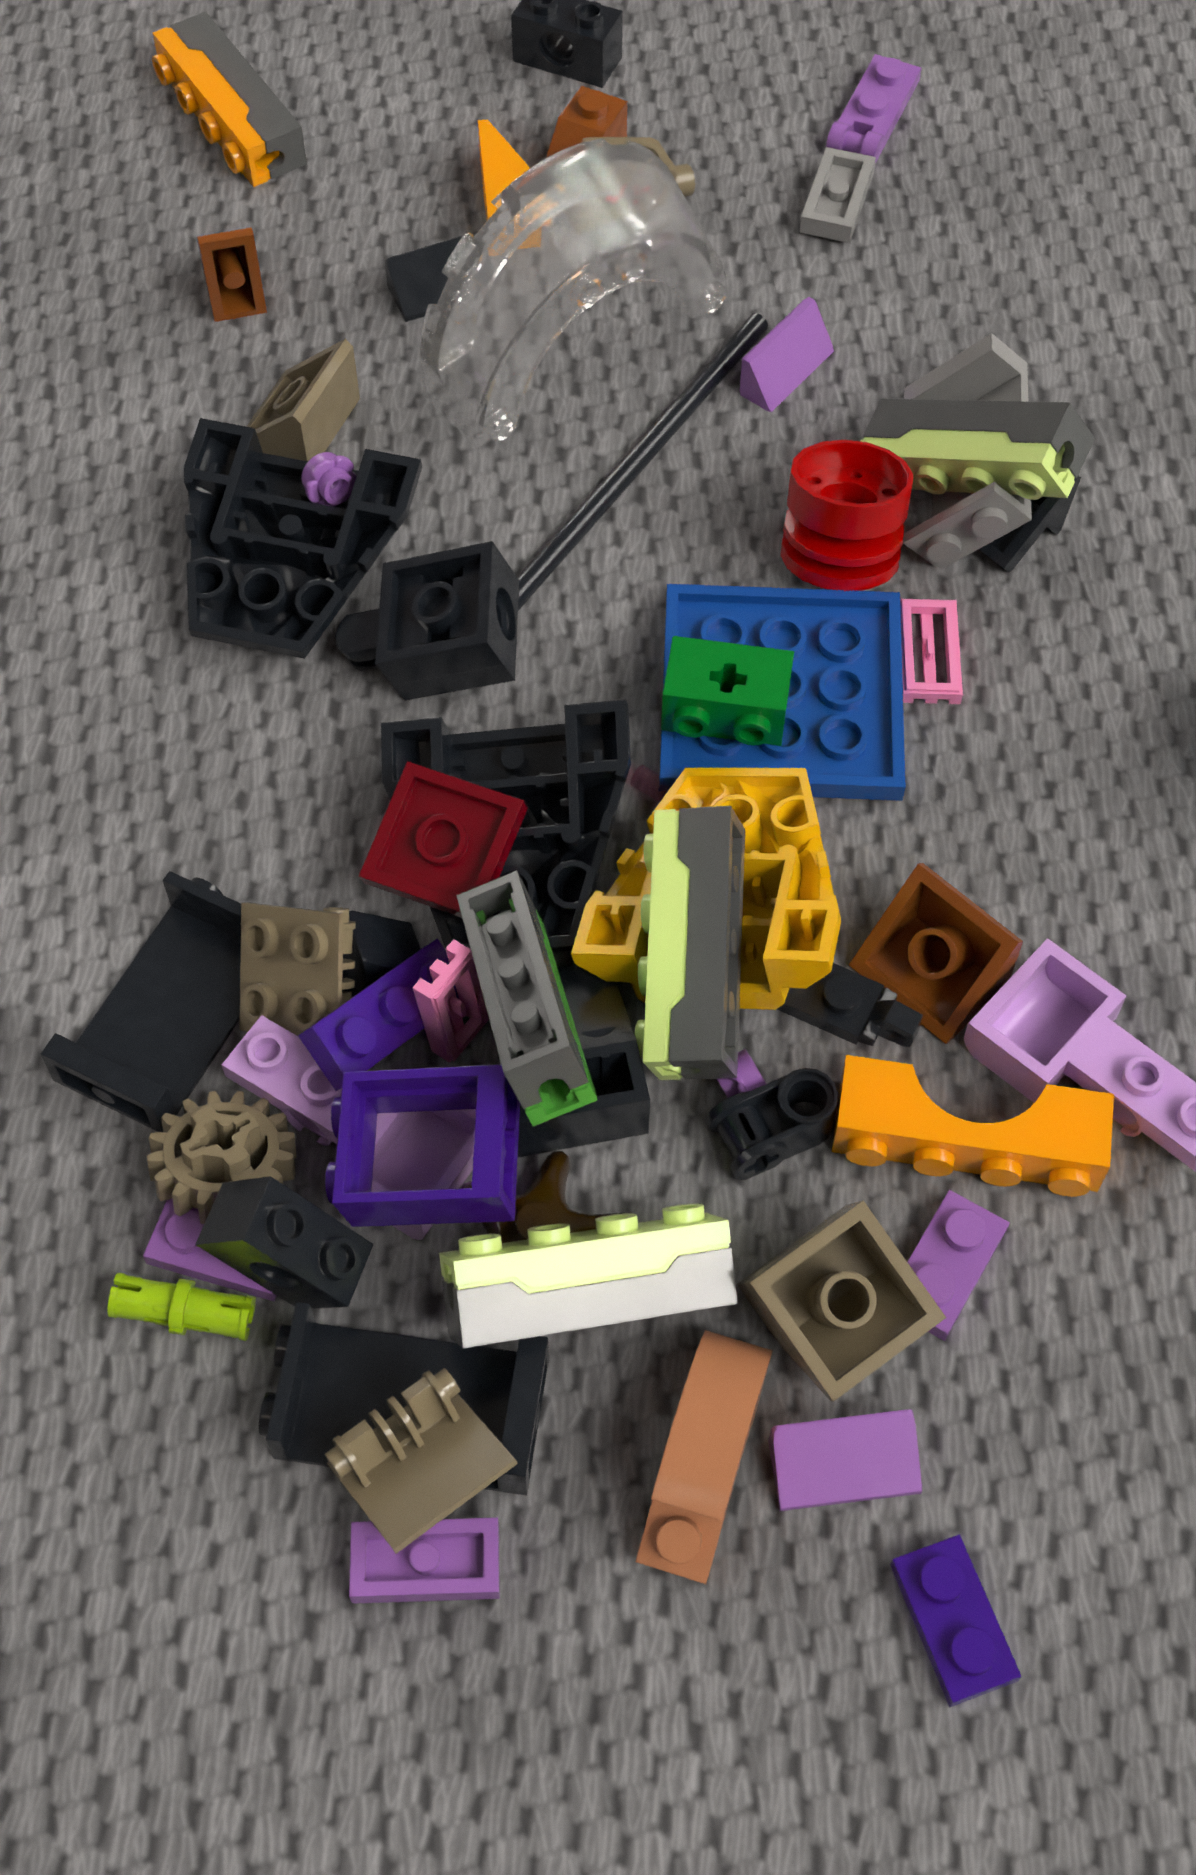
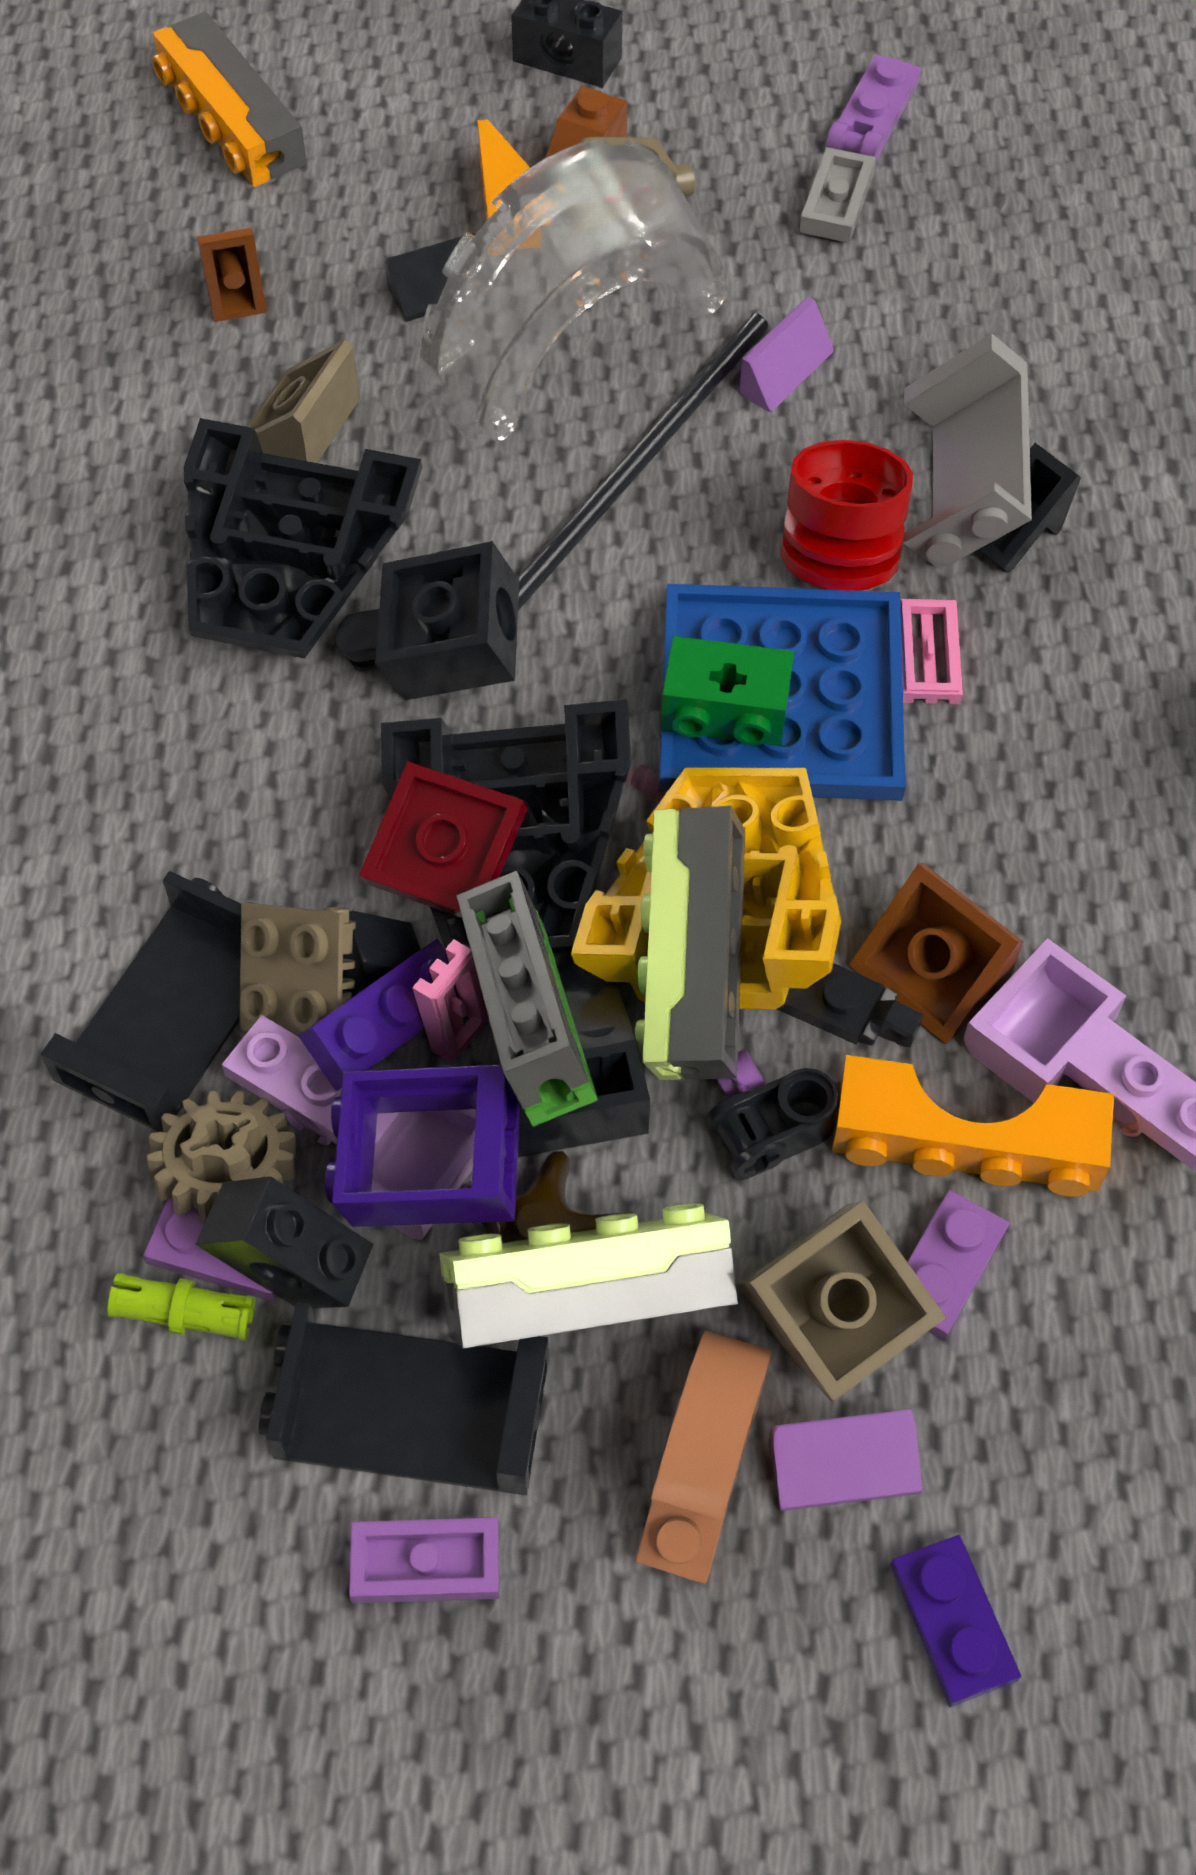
(328, 479): medium lavender plate -> none
(418, 1460): dark tan hinge -> none
(970, 444): piece -> none

